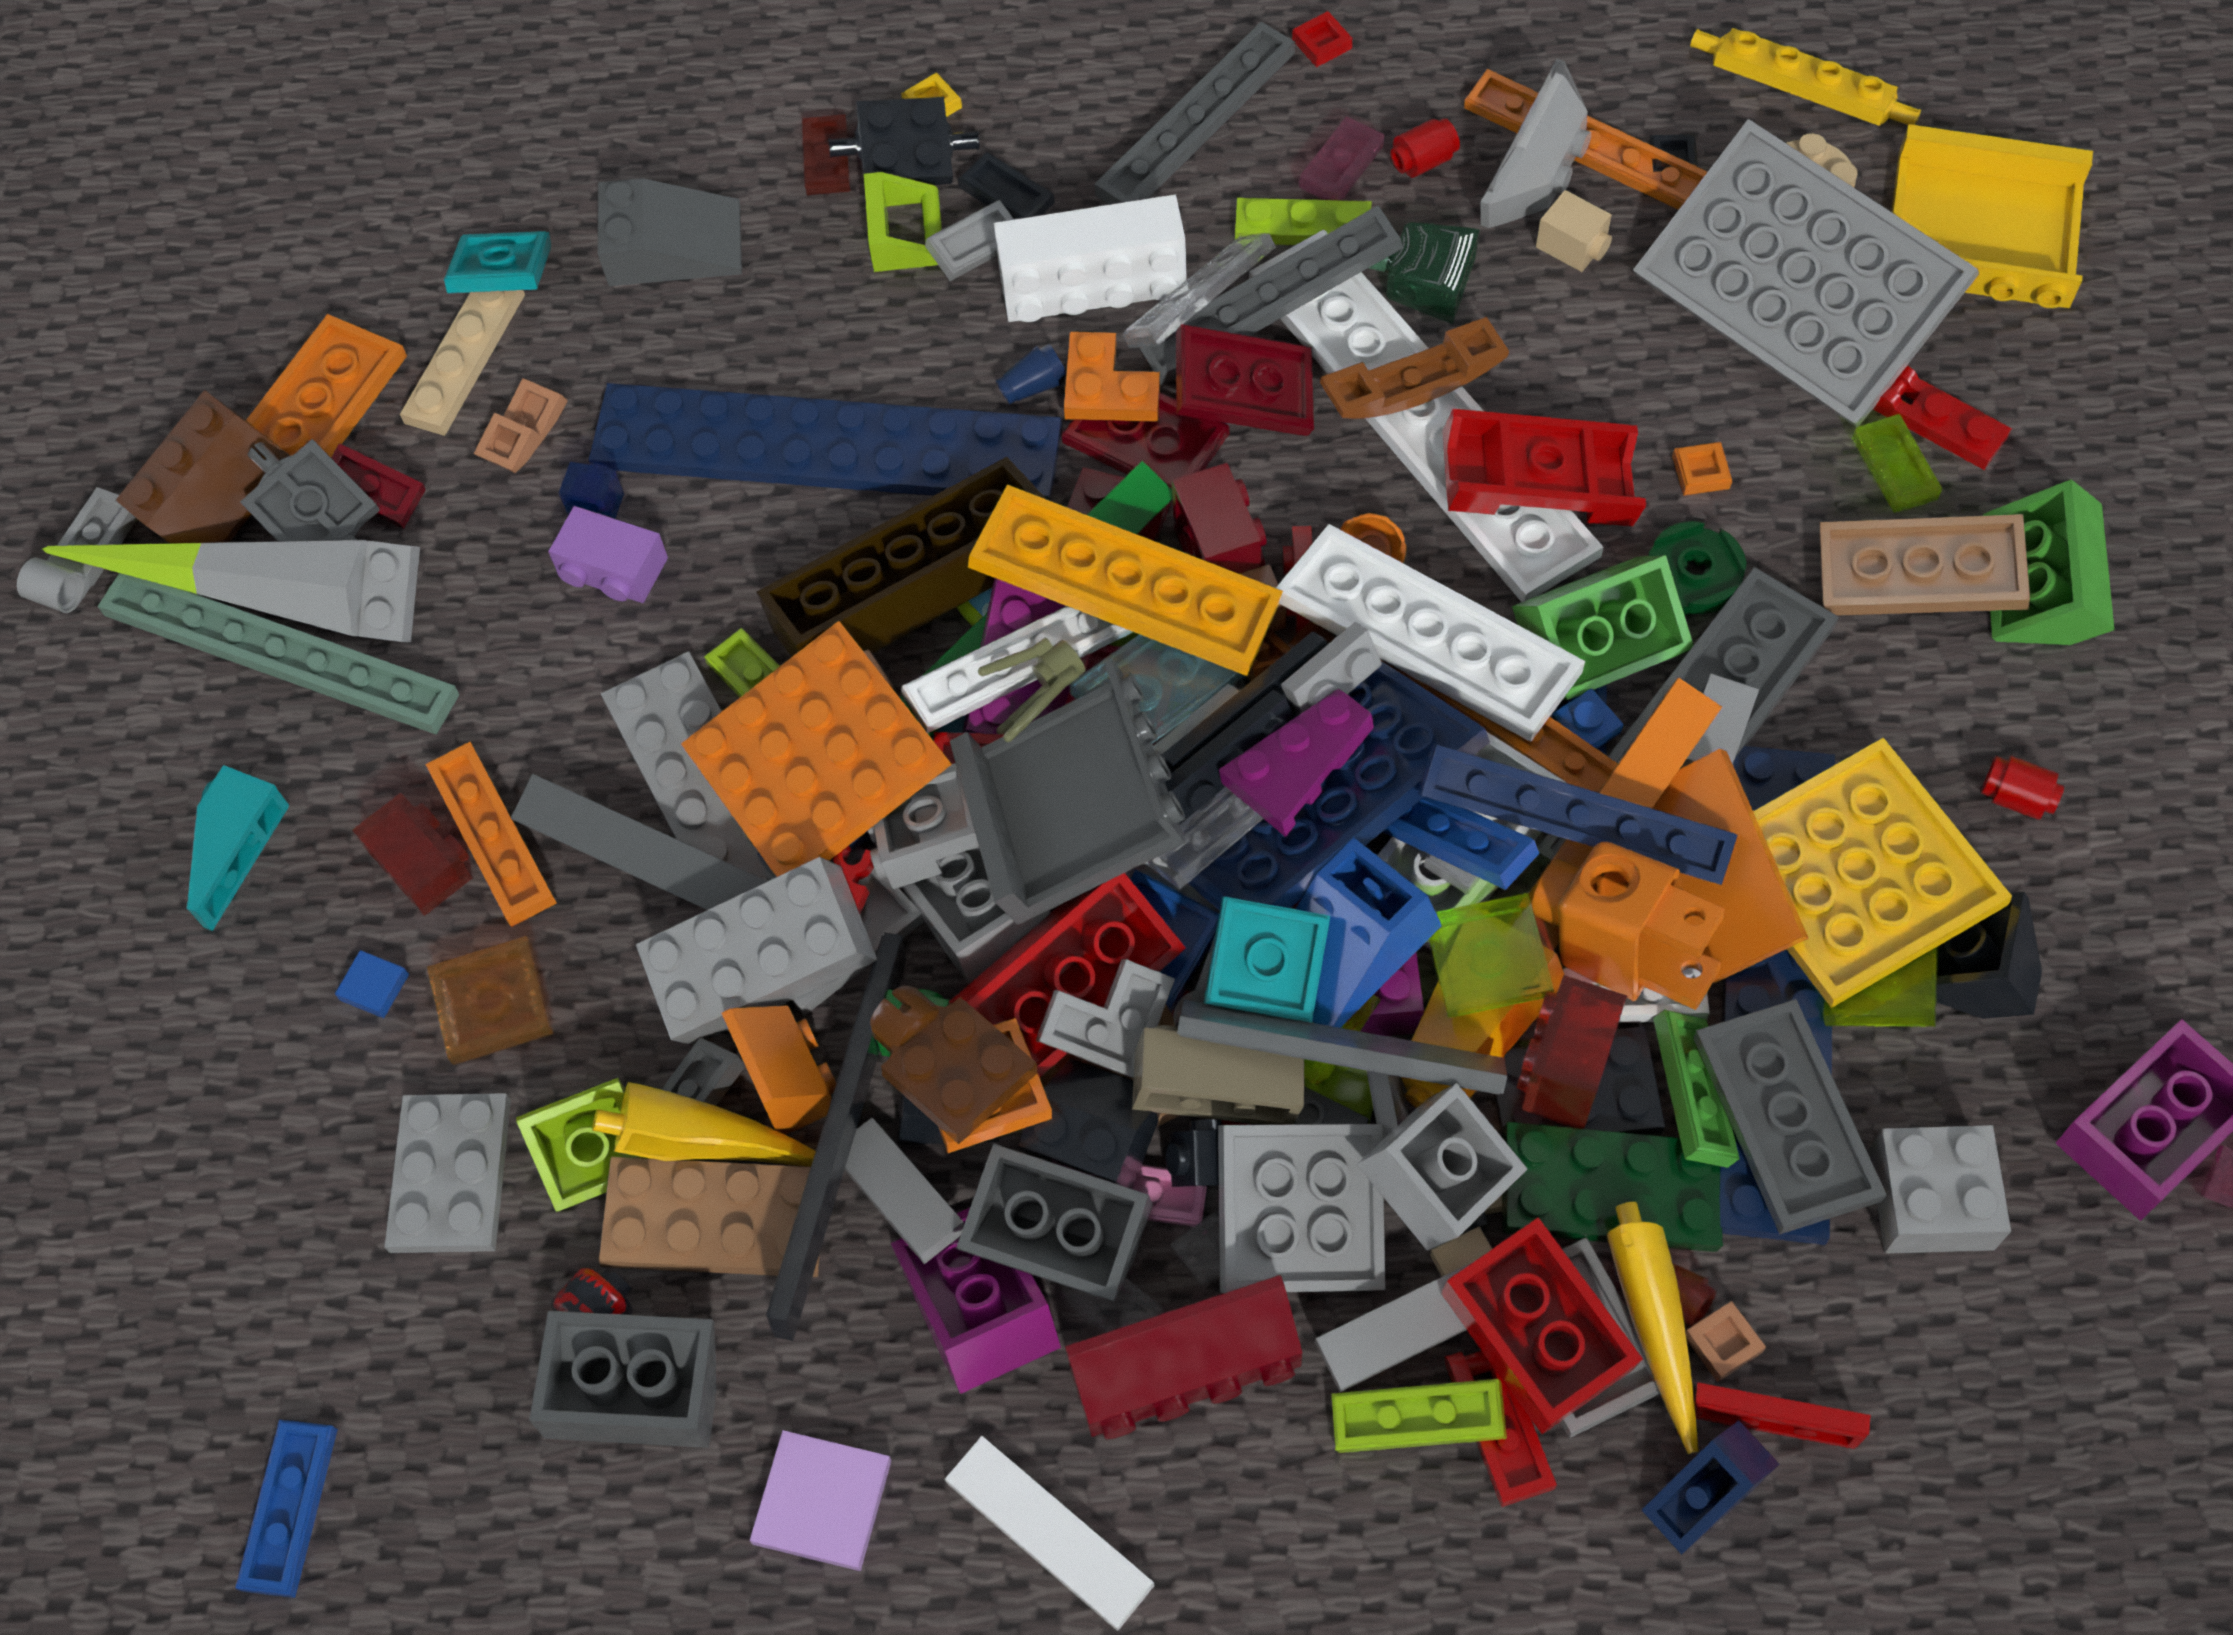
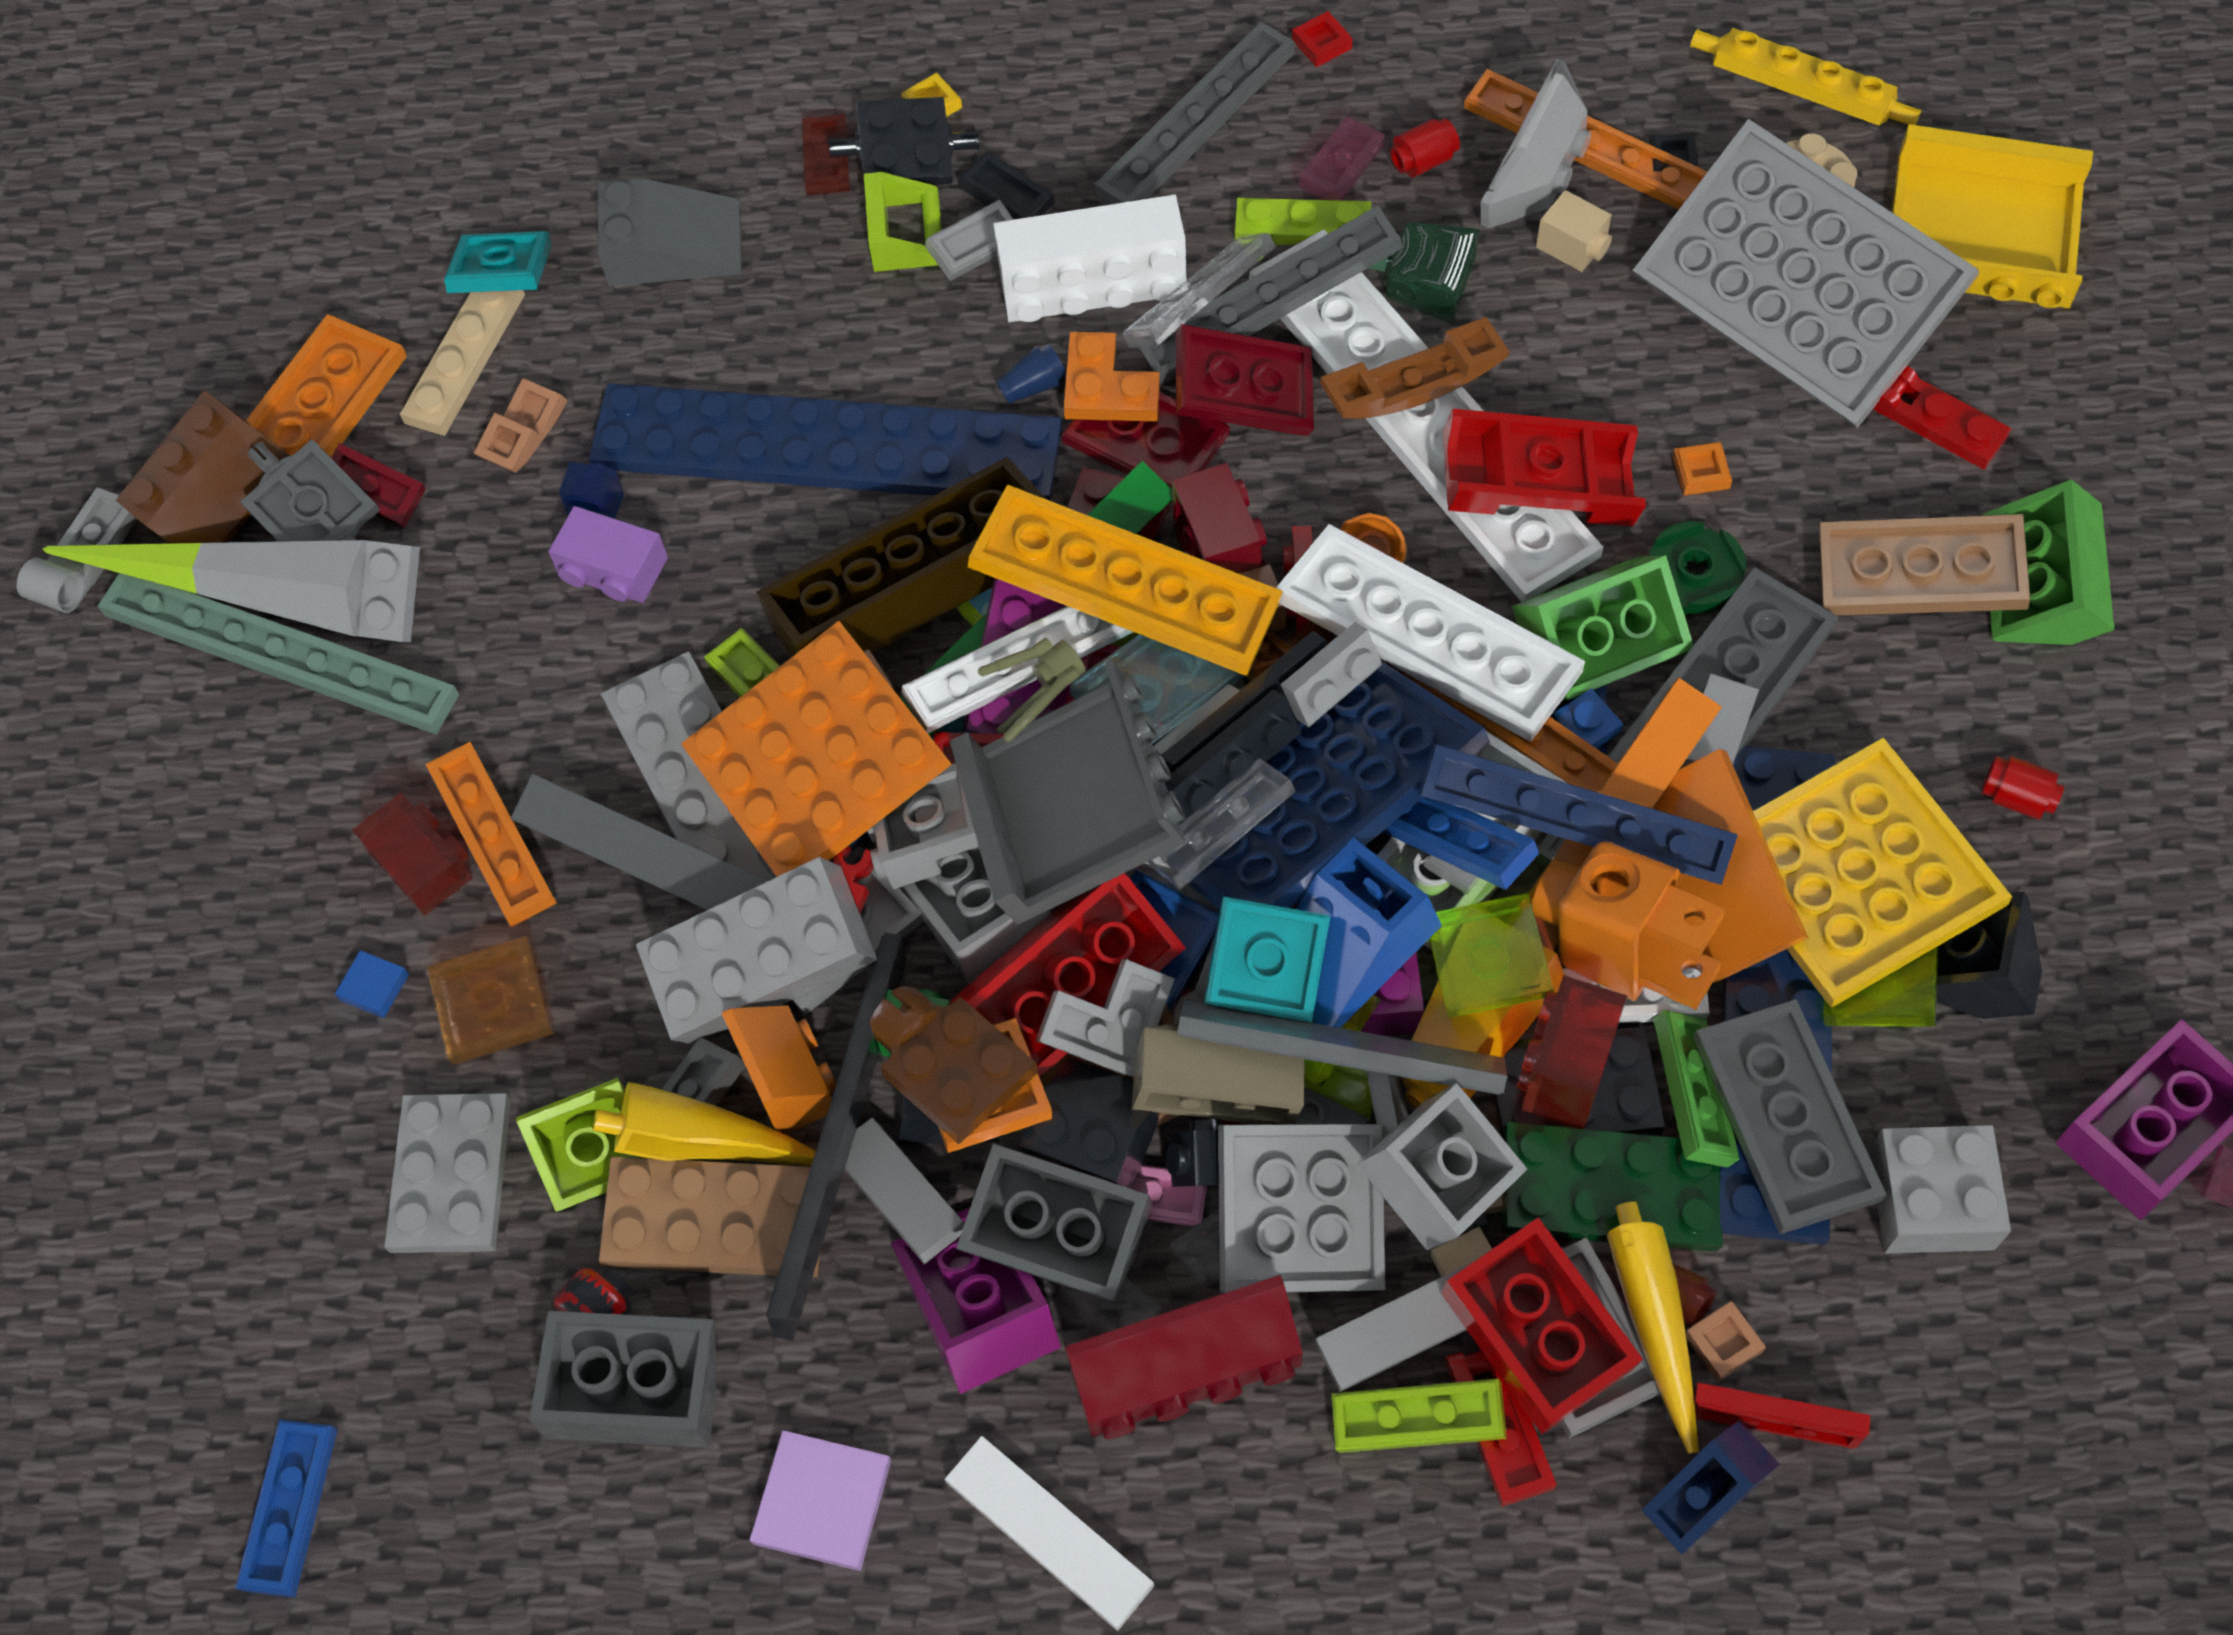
(229, 834): teal slope -> none
(1295, 759): magenta wing -> none
(1897, 463): clear neon green plate -> none

